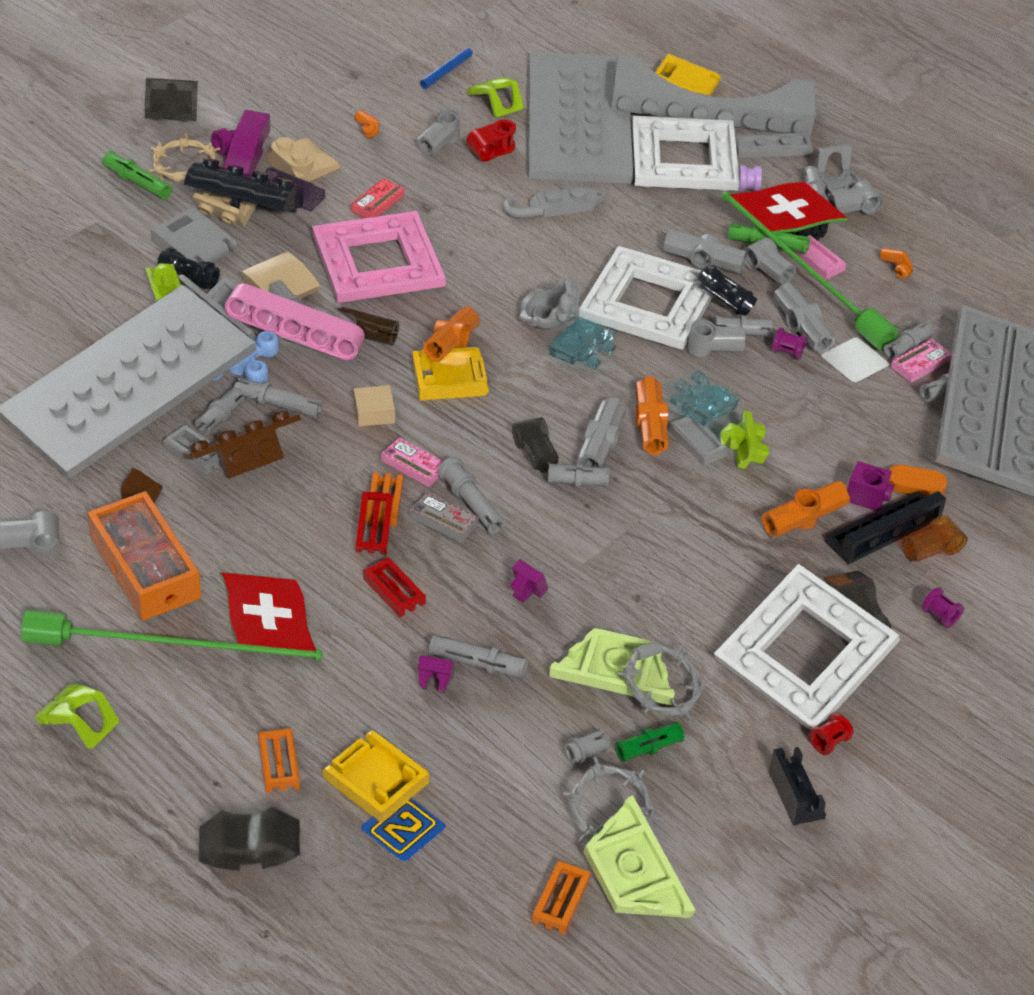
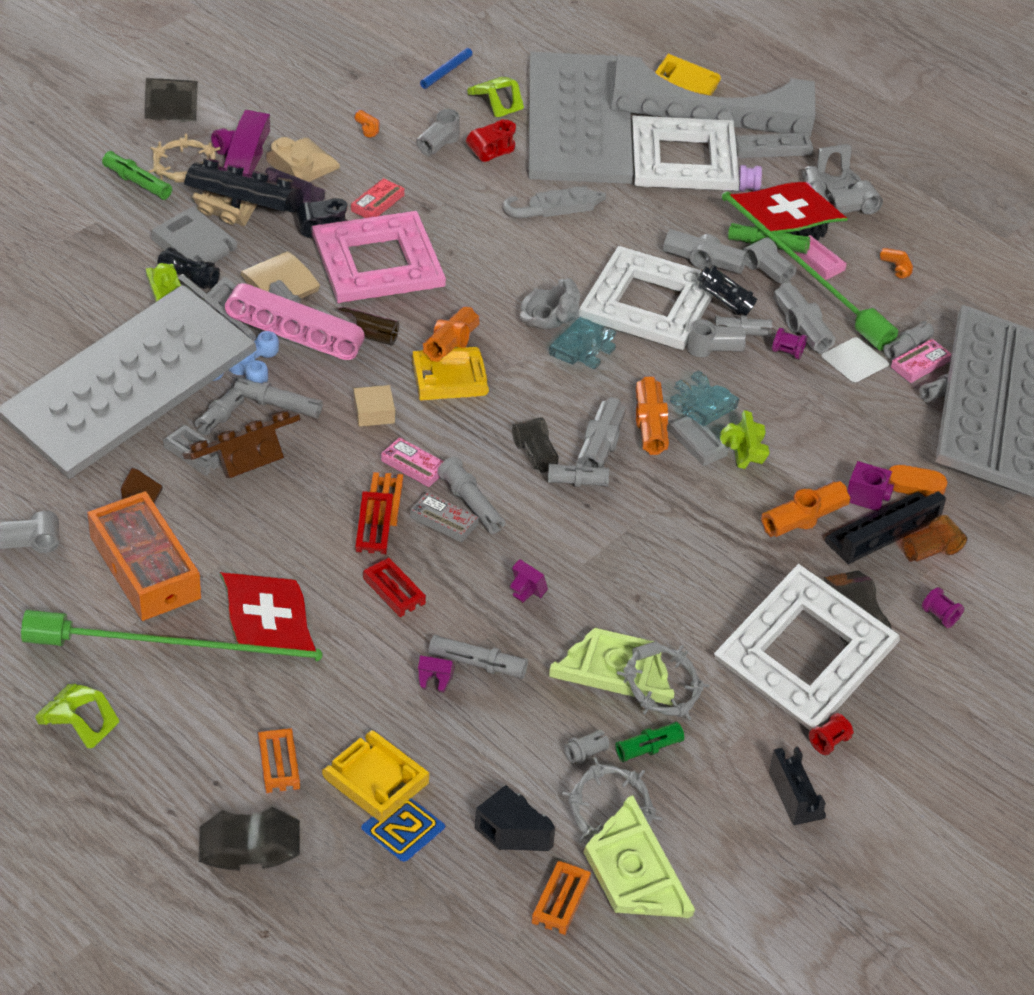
(320, 213): none -> black piece
(513, 823): none -> black slope

